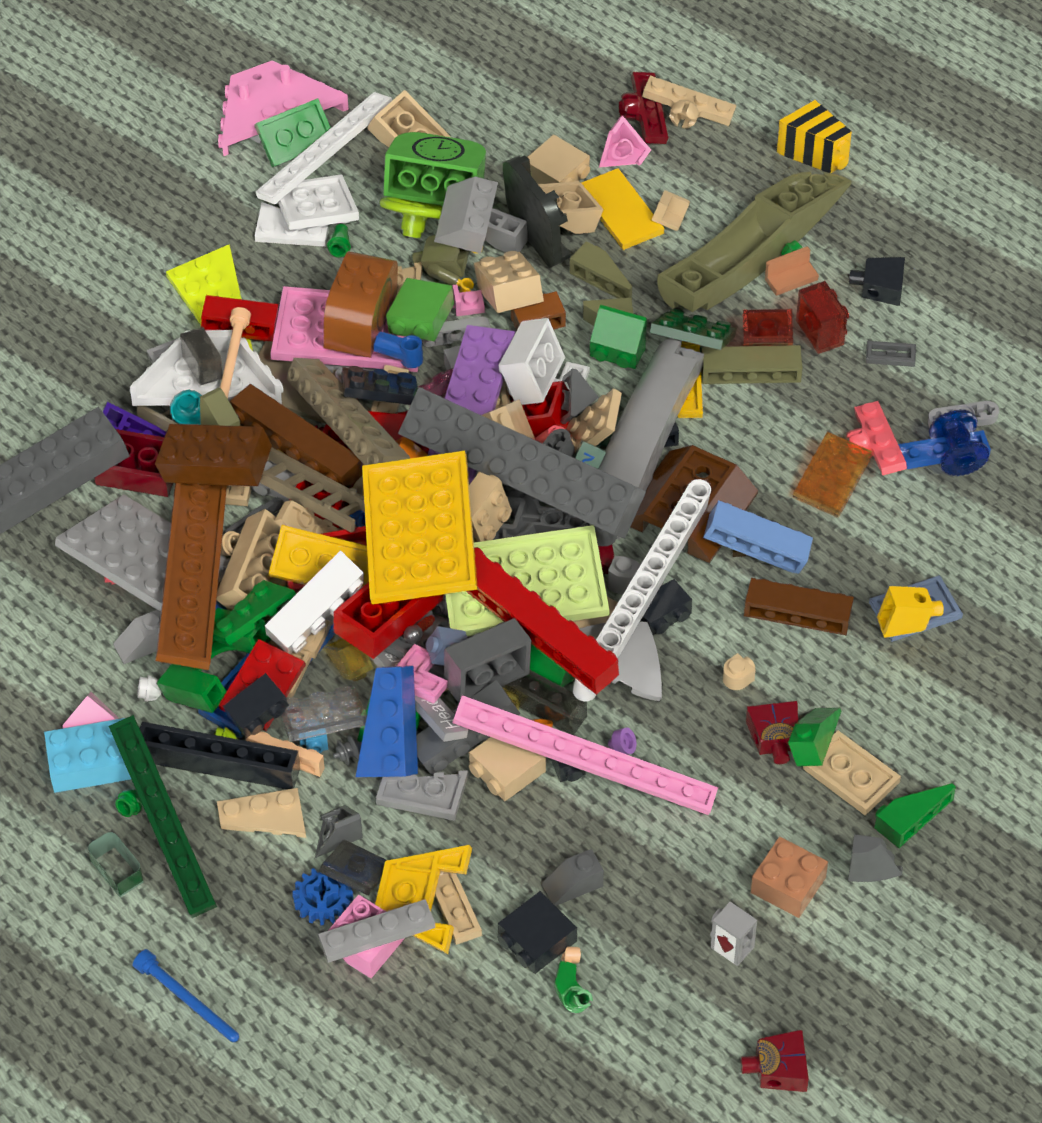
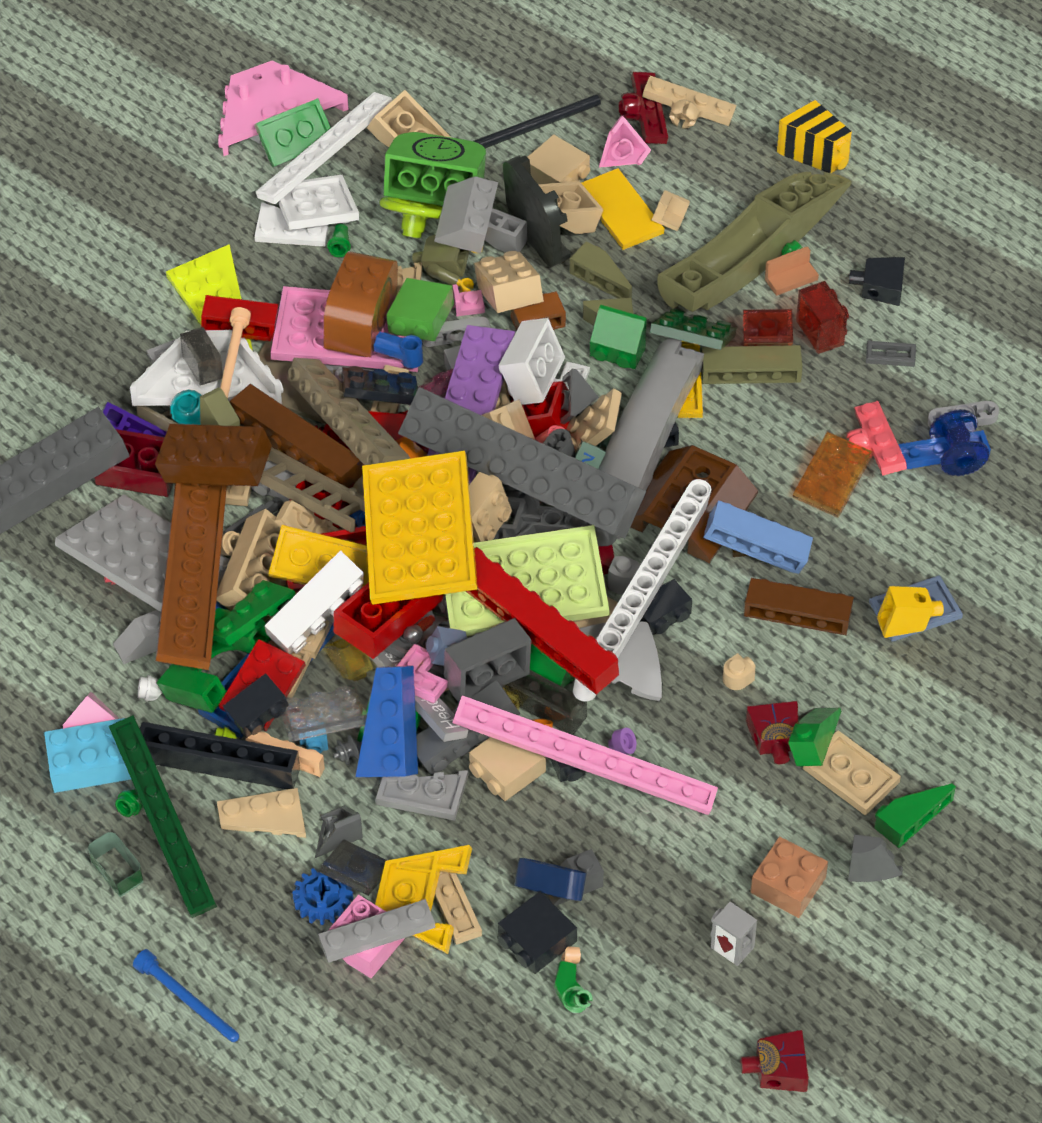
(539, 121): none -> black piece
(550, 879): none -> dark blue beam

